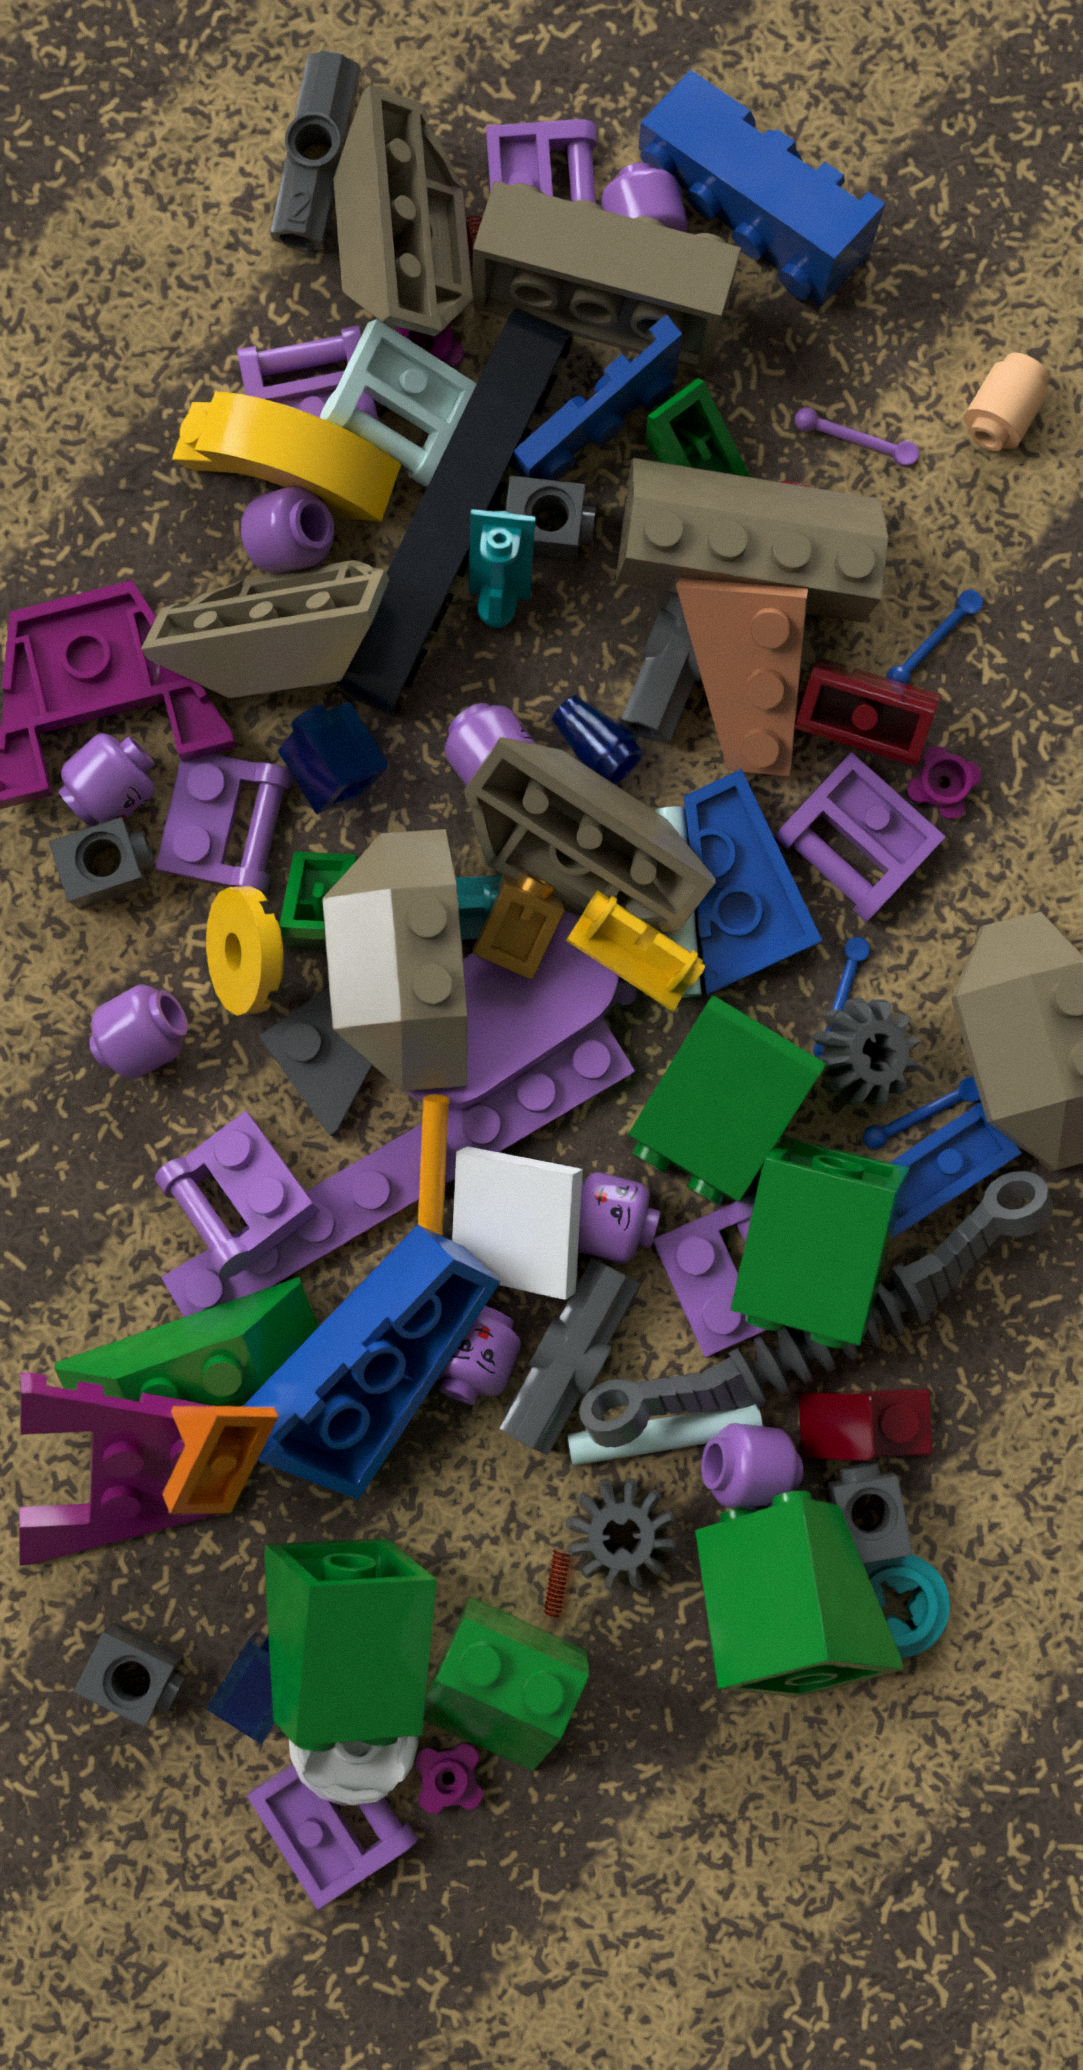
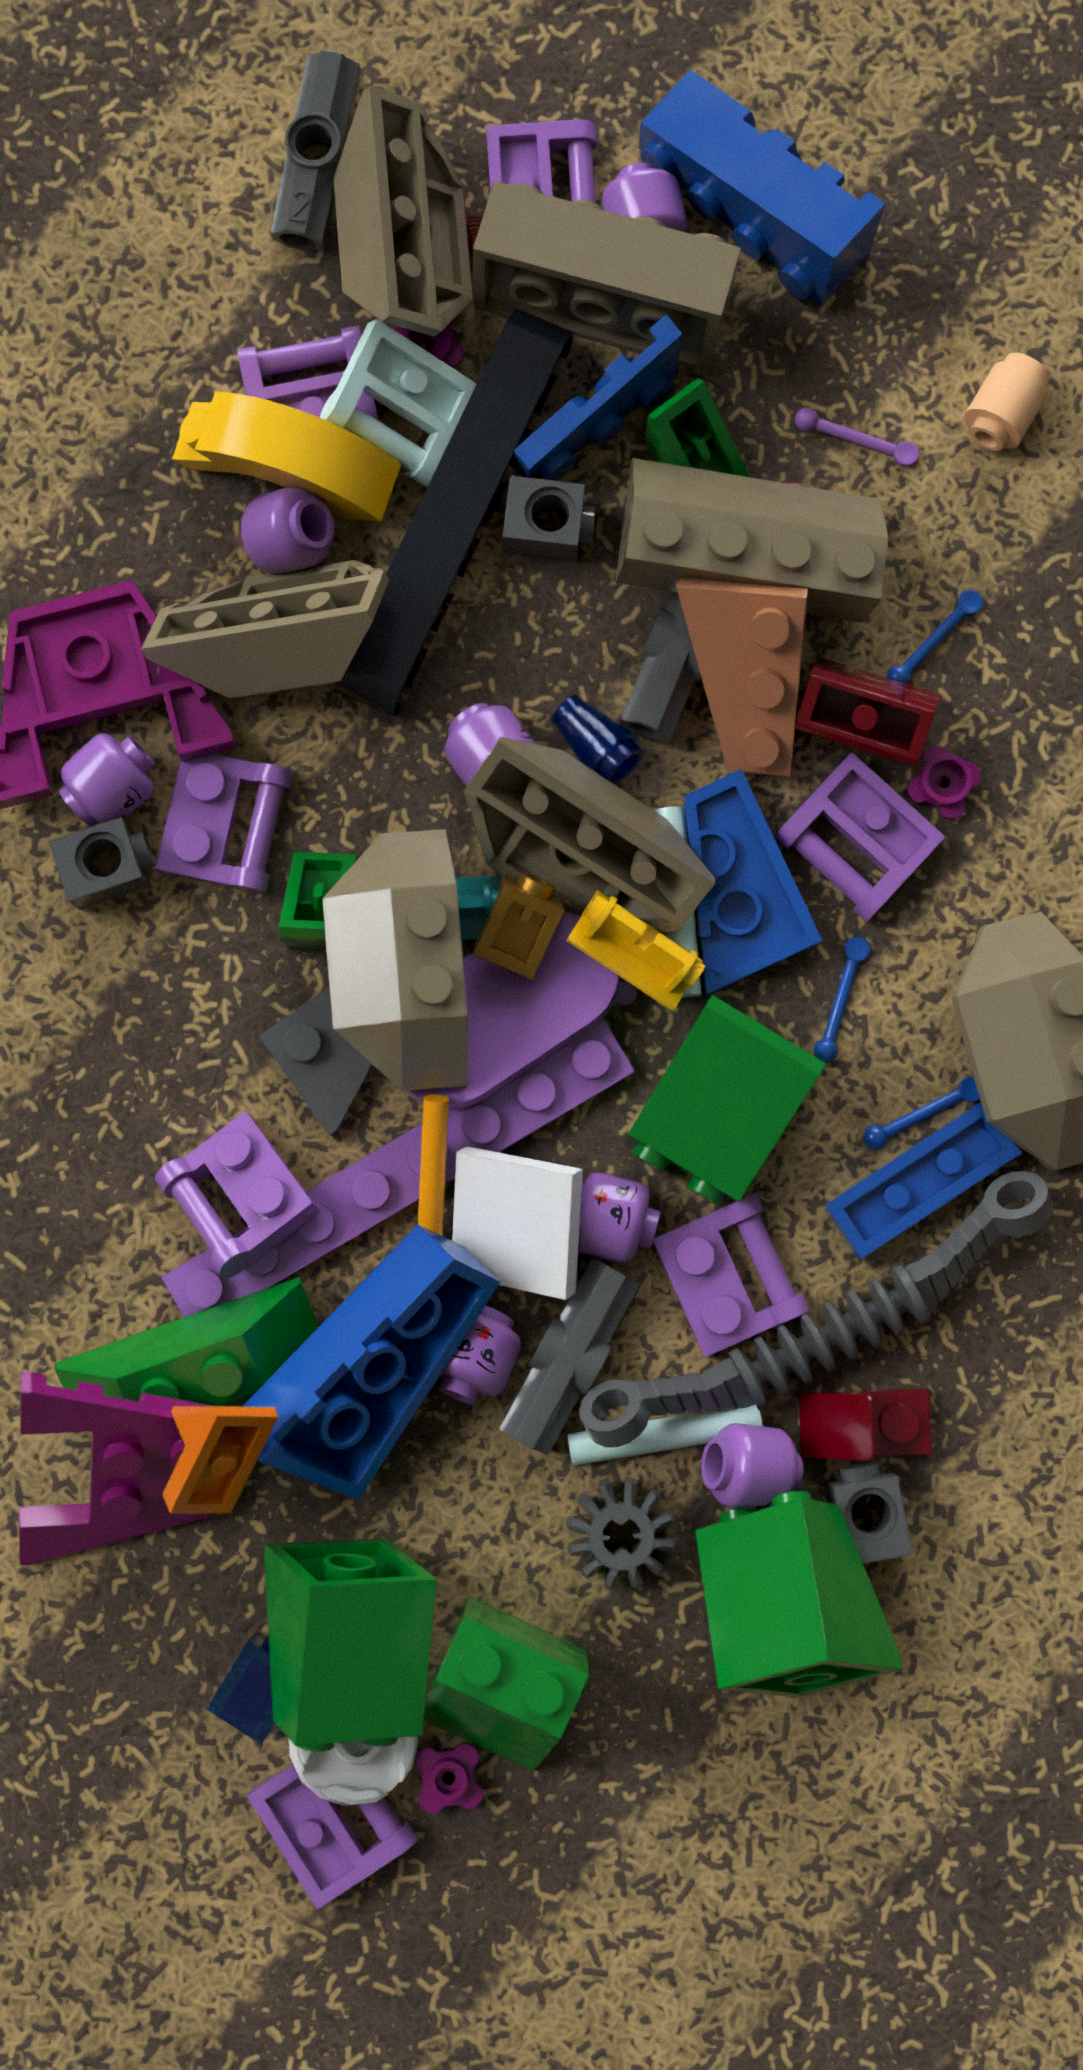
(104, 1686): dark grey brick -> none
(138, 1031): medium lavender head -> none
(243, 950): yellow tile -> none
(332, 756): clear blue brick -> none
(500, 563): teal hinge -> none
(551, 1580): clear red leg -> none
(818, 1241): green slope -> none
(879, 1032): dark grey gear -> none
(927, 1608): teal gear -> none

